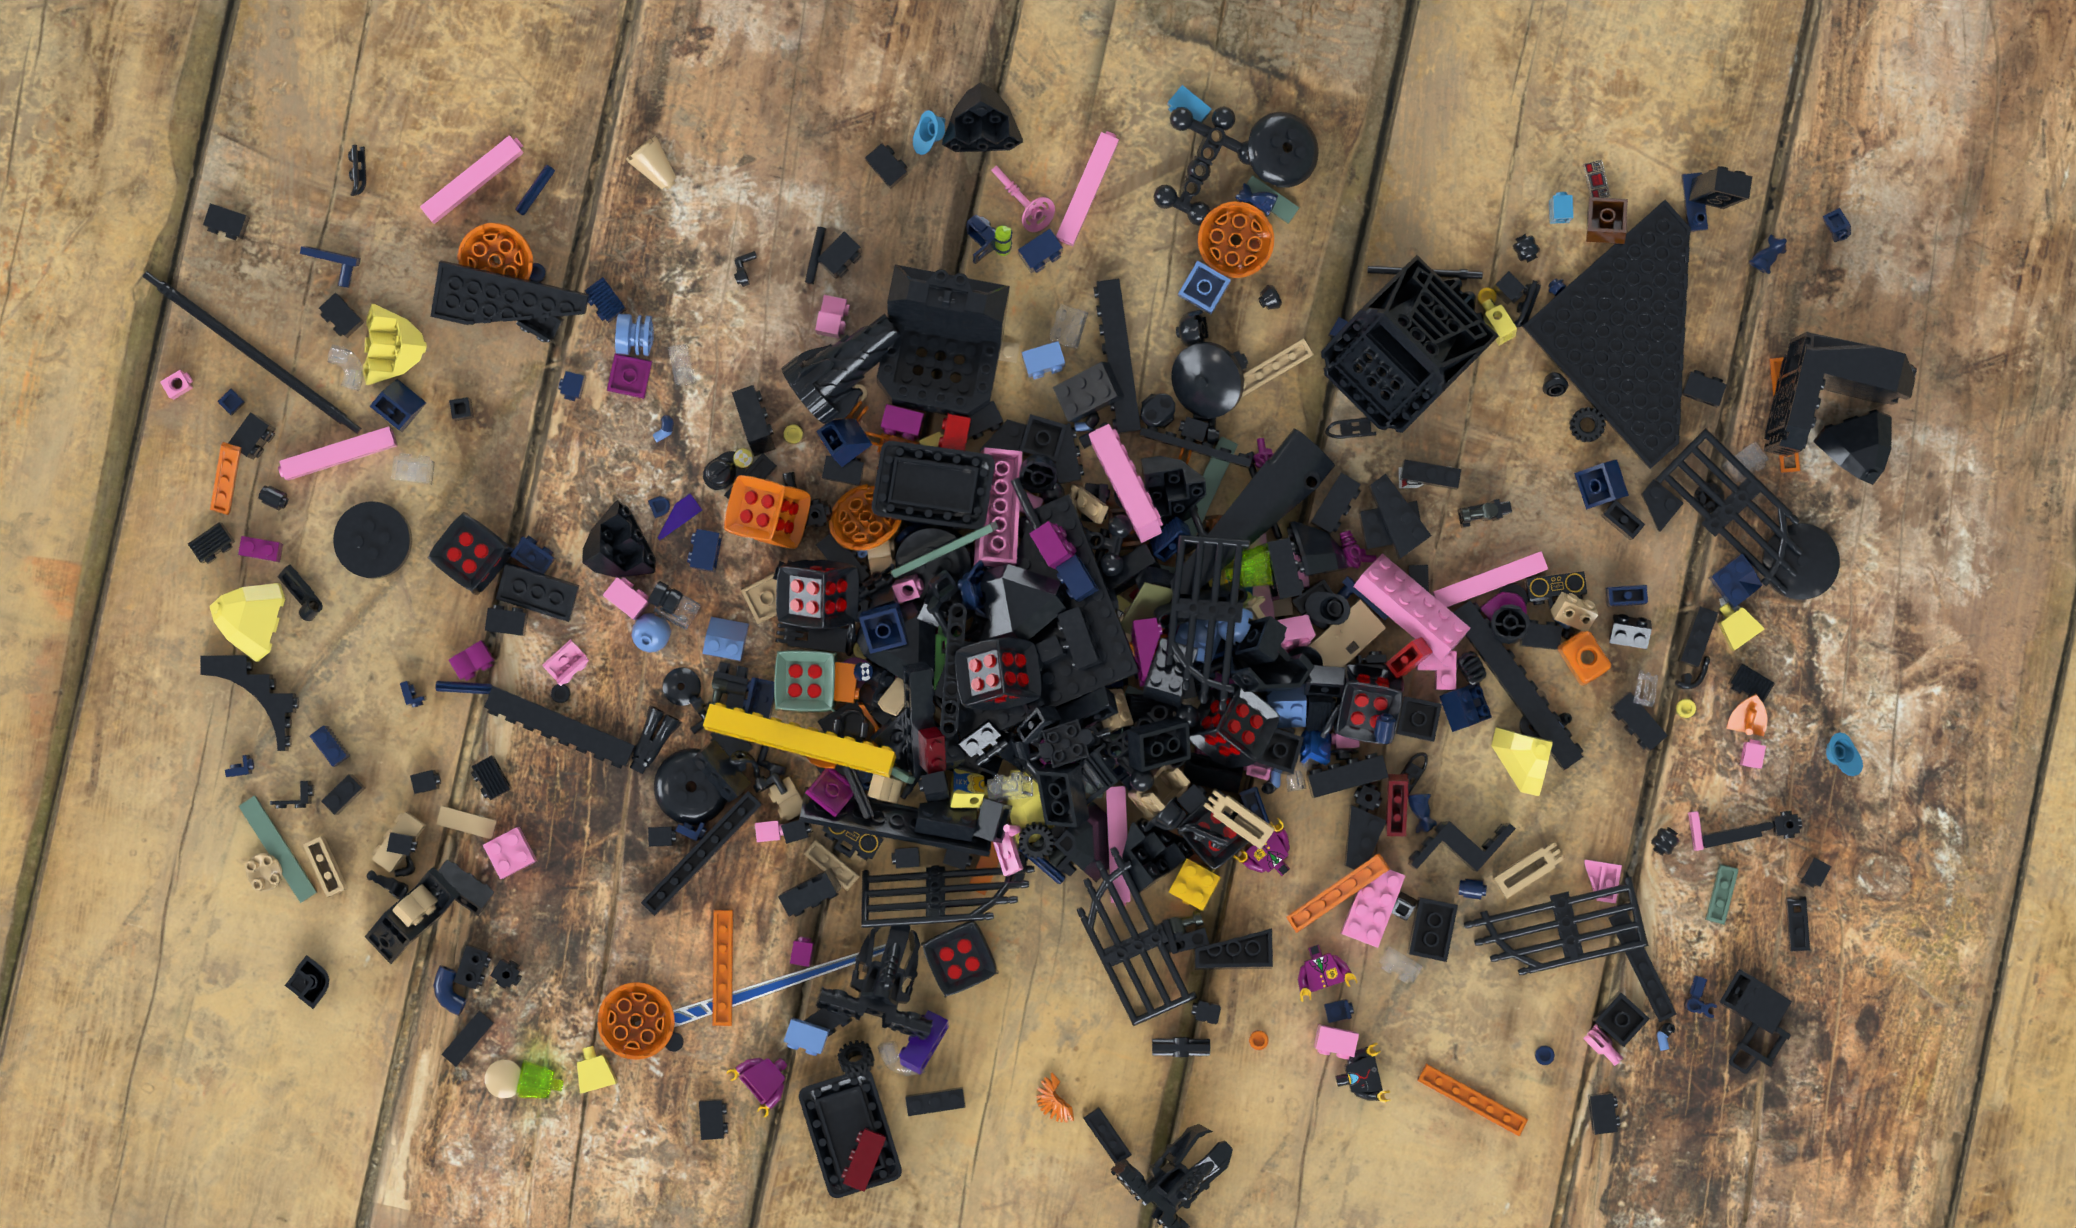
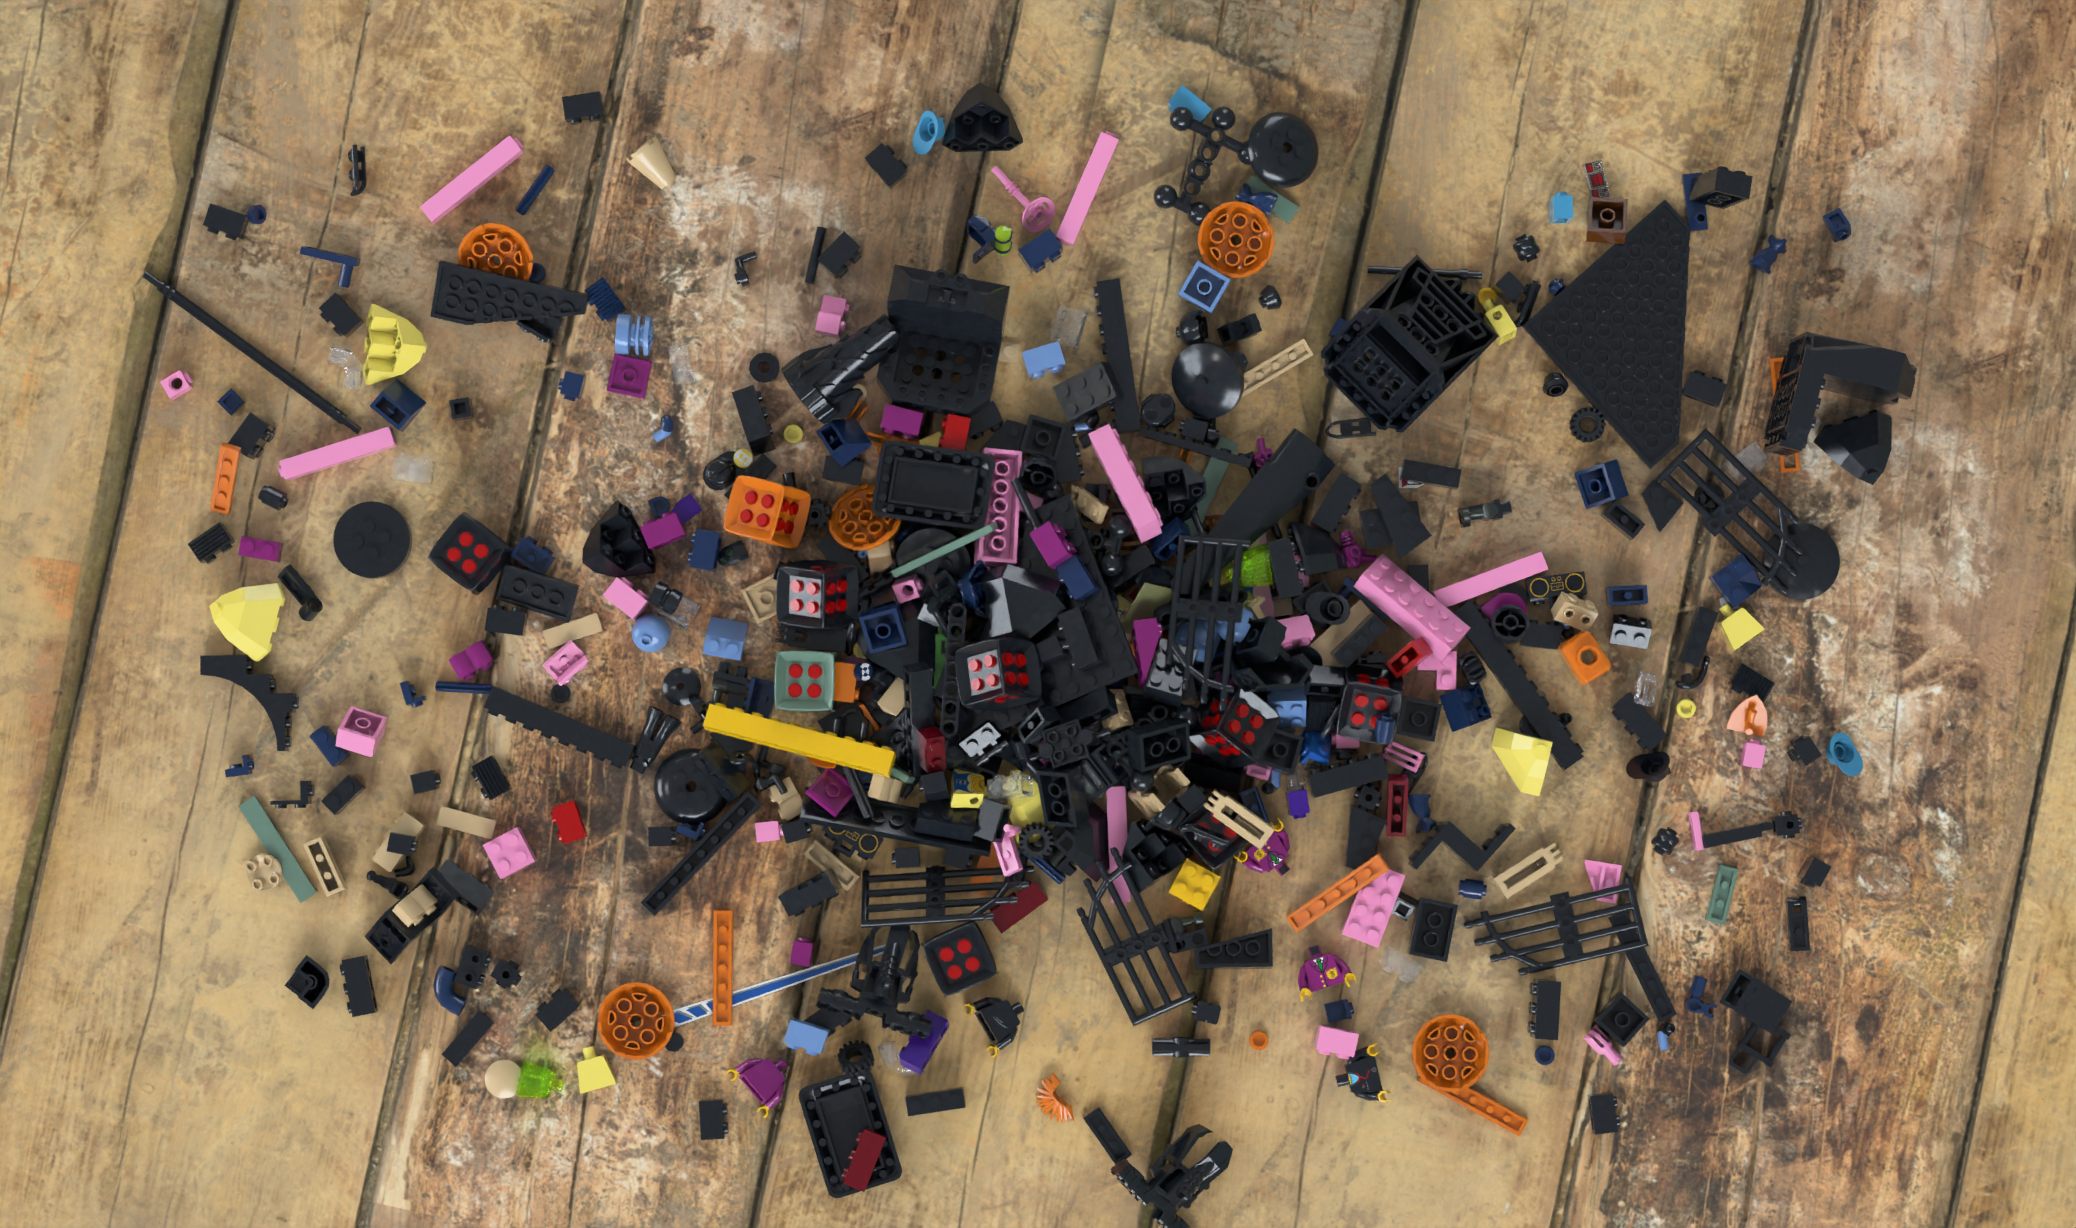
(256, 214): none -> dark blue tile
(358, 986): none -> black brick
(361, 731): none -> bright pink brick
(558, 1009): none -> black brick
(569, 822): none -> red brick
(573, 630): none -> tan tile
(583, 107): none -> black brick
(663, 531): none -> magenta brick
(732, 554): none -> black rock
(771, 374): none -> black piece
(998, 1020): none -> black torso
(1009, 914): none -> dark red brick
(1239, 330): none -> black brick
(1297, 803): none -> dark purple brick
(1358, 640): none -> black brick
(1388, 750): none -> bright pink tile
(1468, 1045): none -> orange brick
(1544, 1009): none -> black brick
(1650, 766): none -> black piece
(1802, 750): none -> black brick

